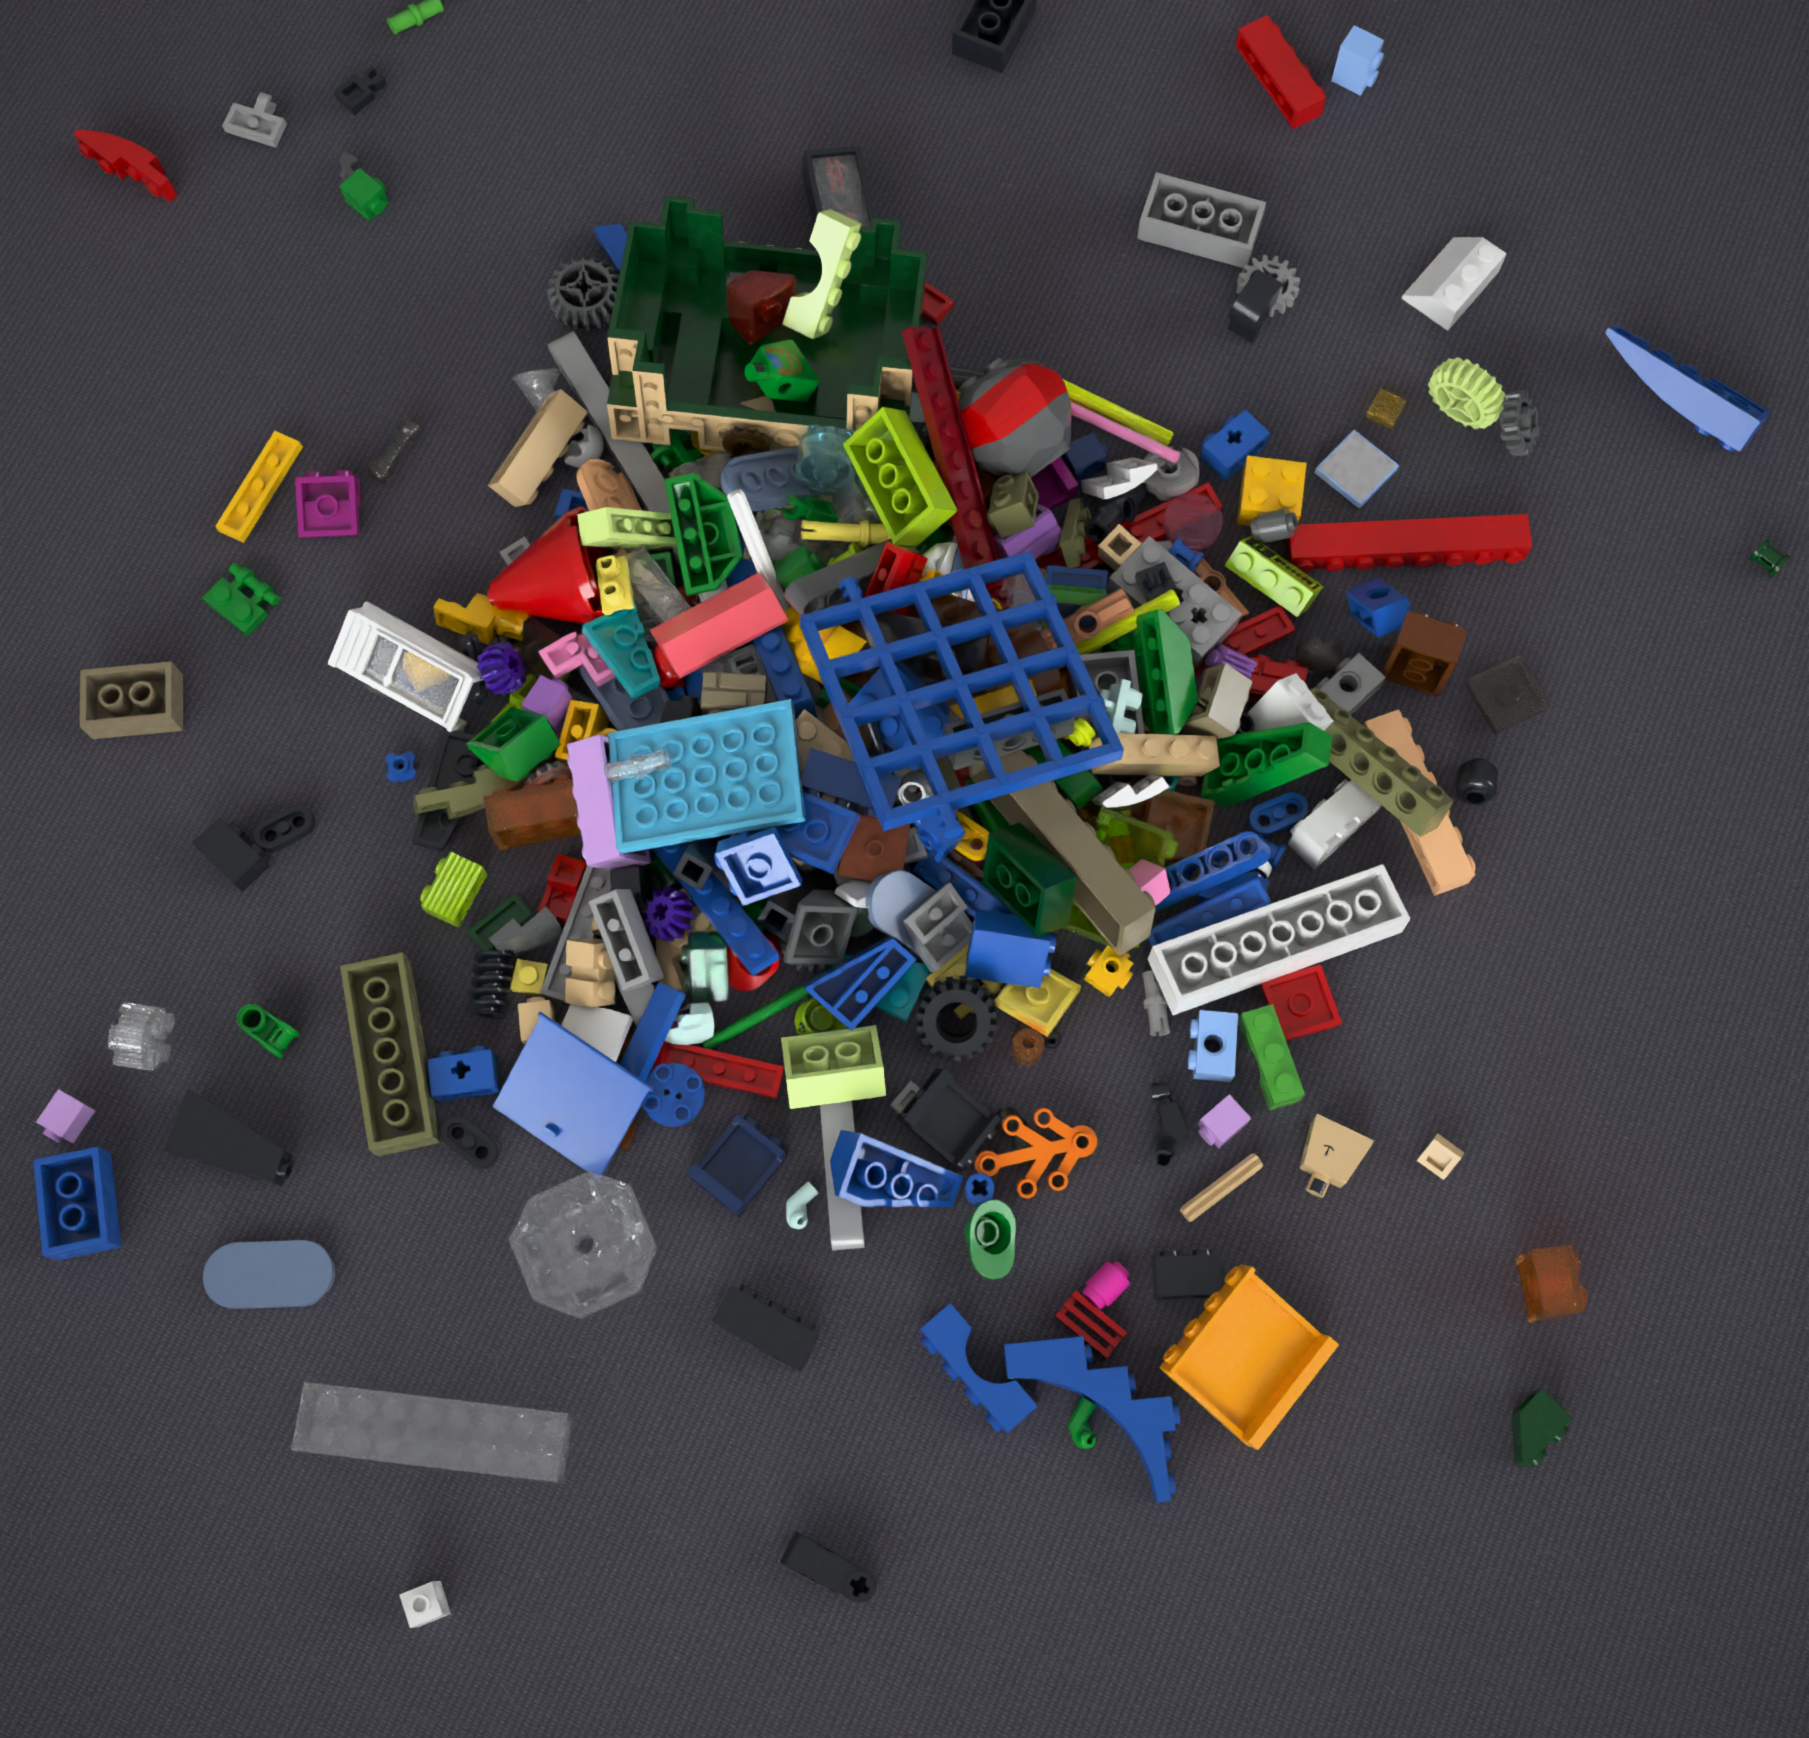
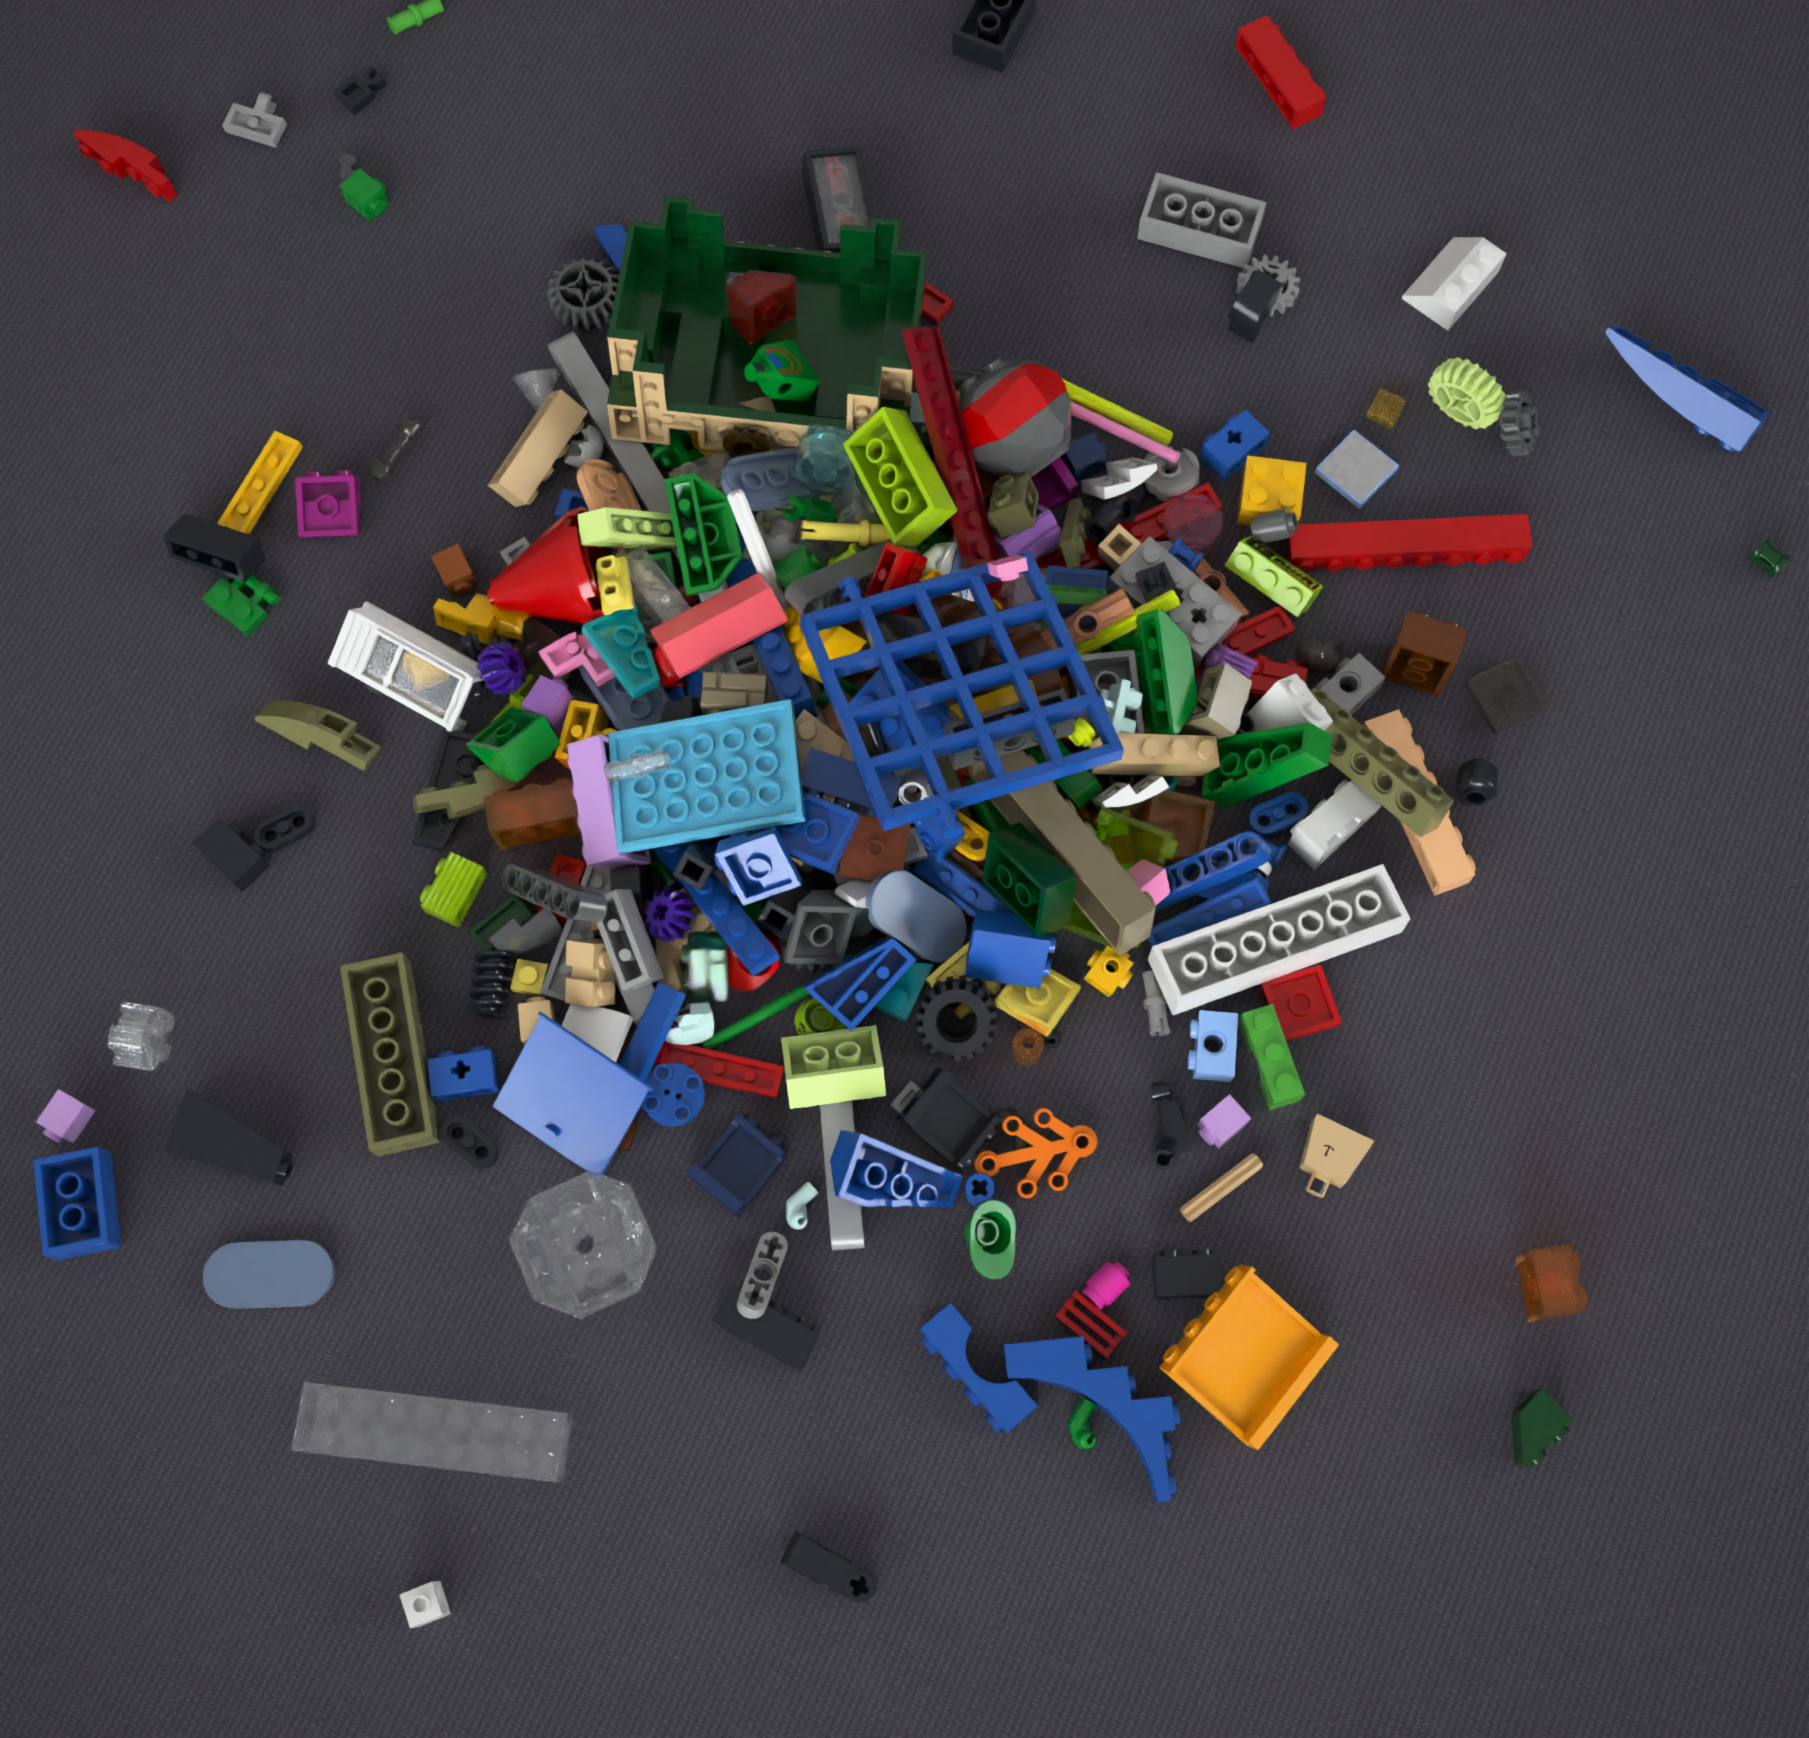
(131, 700): dark tan brick -> none
(214, 547): none -> black brick
(270, 1032): green piece -> none
(312, 725): none -> olive slope
(406, 773): blue plate -> none
(454, 570): none -> dark orange brick
(549, 773): light grey gear -> none
(554, 893): none -> dark grey beam
(763, 1287): none -> light grey beam
(834, 239): yellowish green arch -> none
(939, 927): light grey slope -> none
(1008, 567): none -> bright pink plate
(1358, 60): light blue brick -> none
(1377, 606): blue brick -> none
(1440, 1156): tan plate -> none

